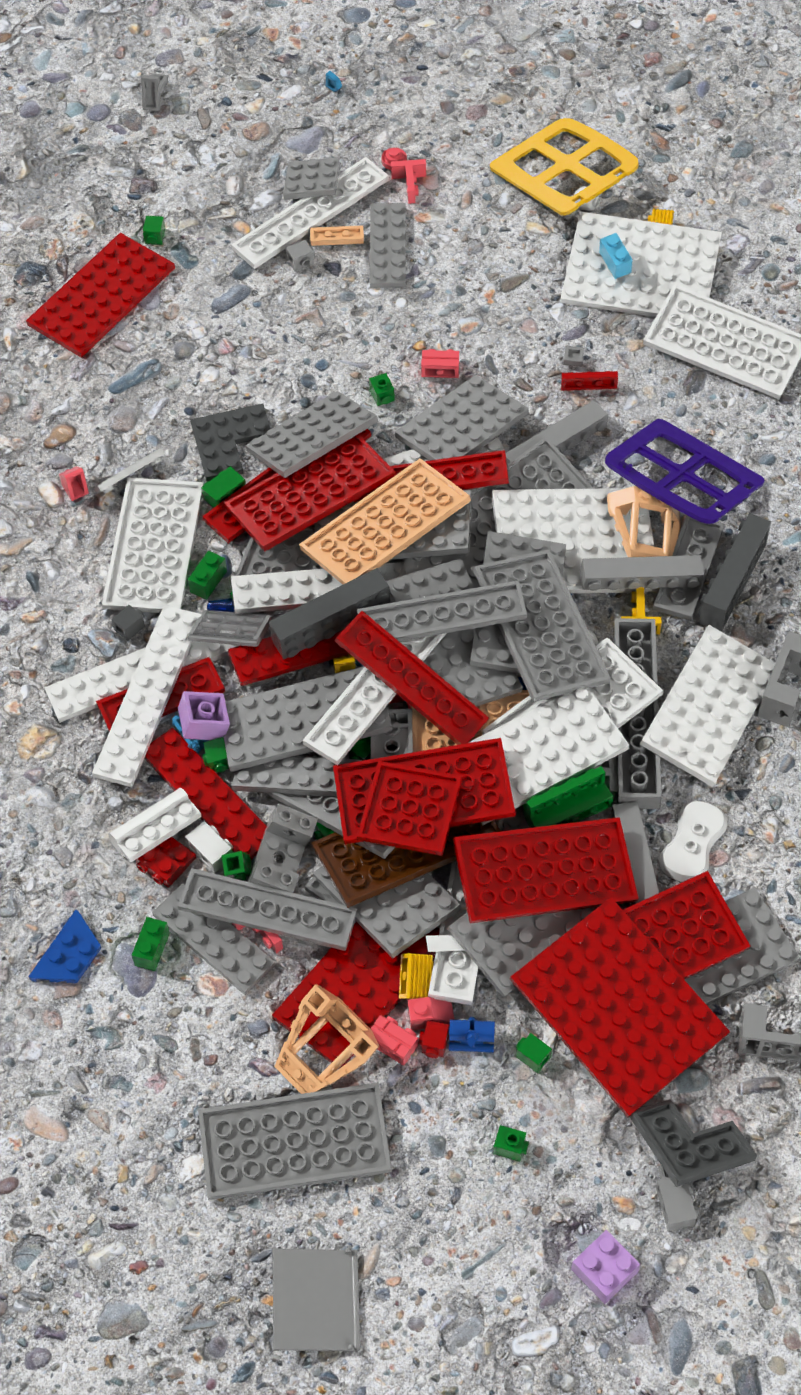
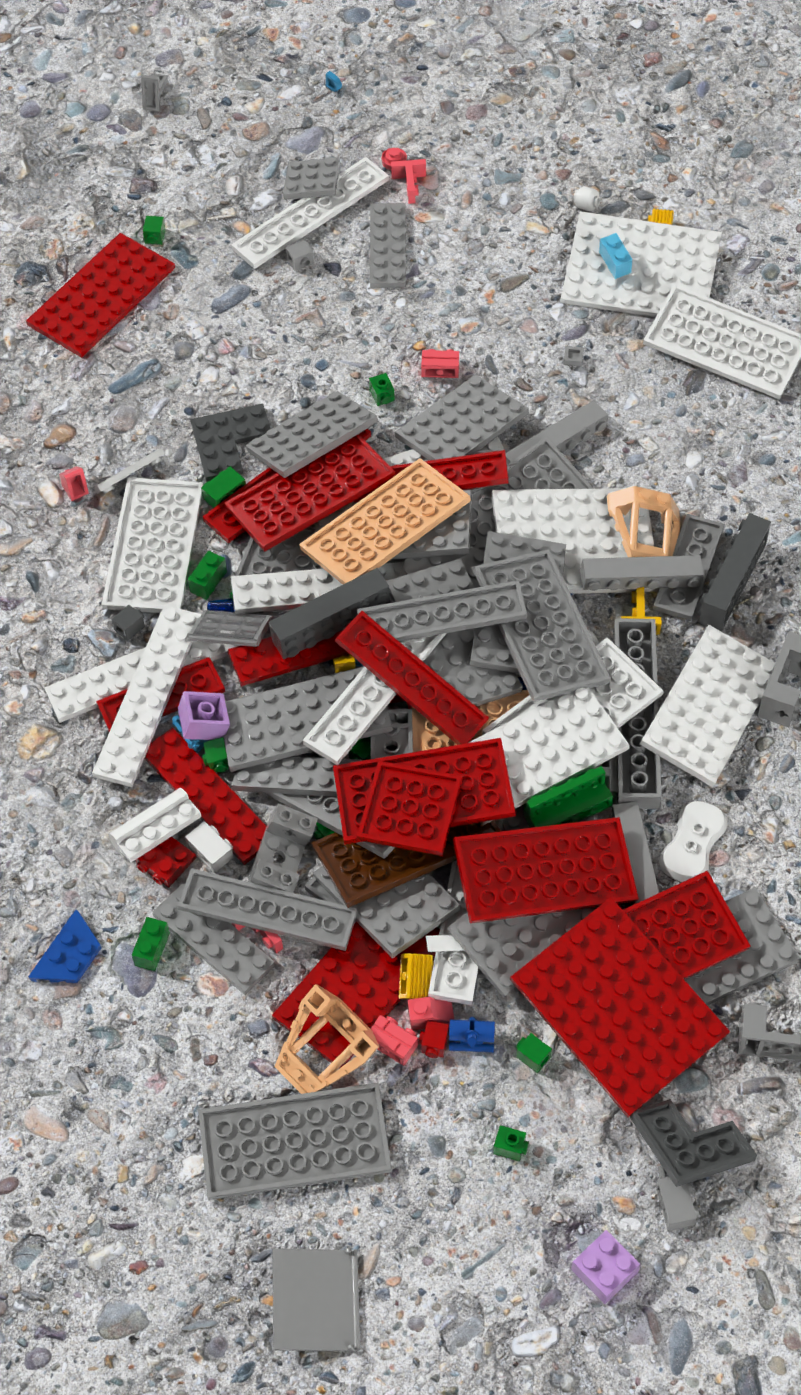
(237, 865): green brick -> none
(336, 235): light nougat plate -> none
(535, 186): yellow window -> none
(589, 380): red plate -> none
(683, 472): dark purple window -> none

